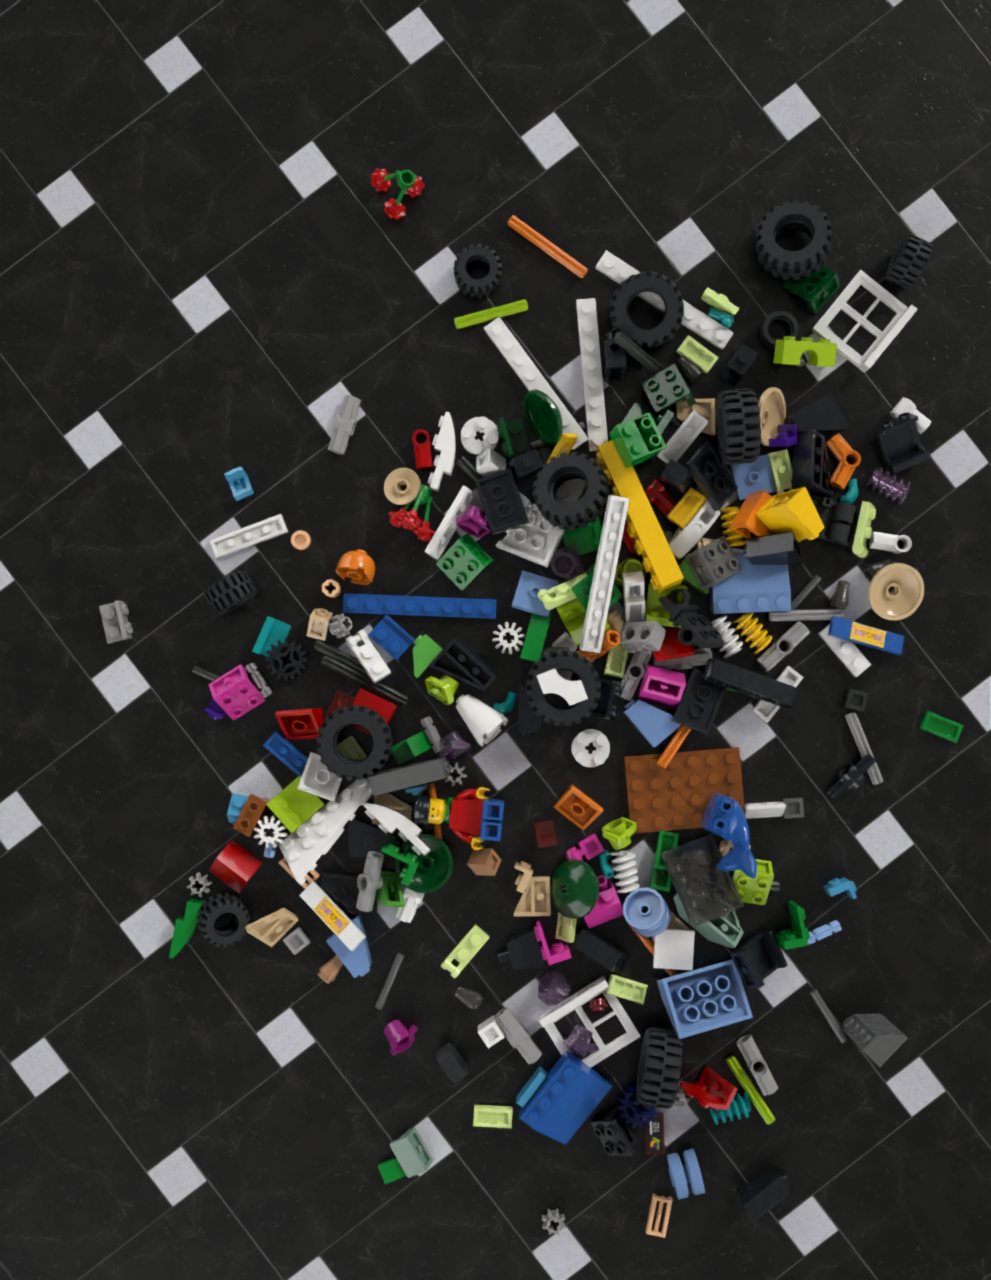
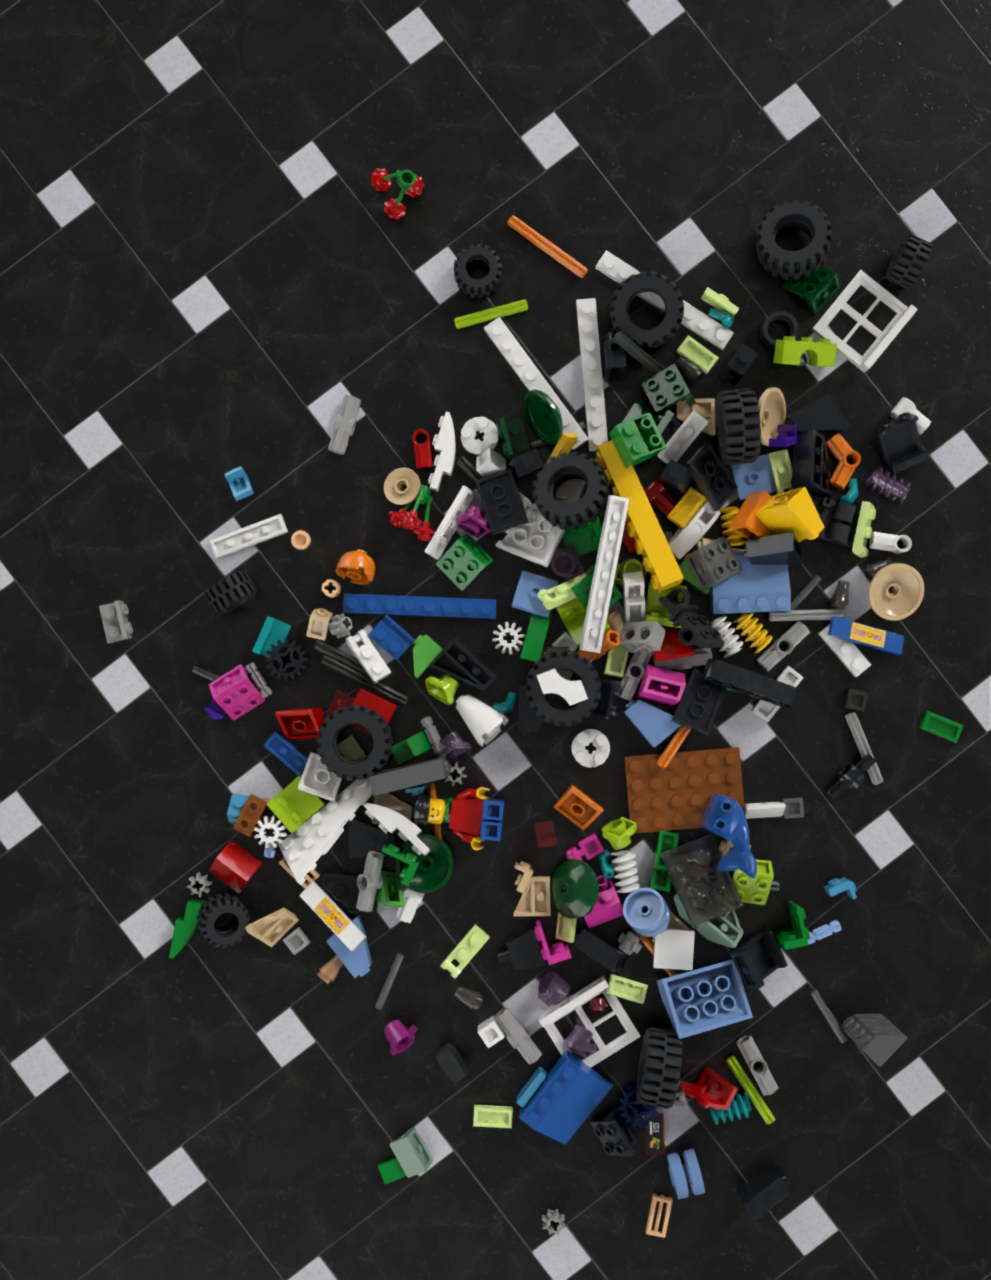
(484, 862): medium nougat panel -> none
(629, 943): none -> light grey gear

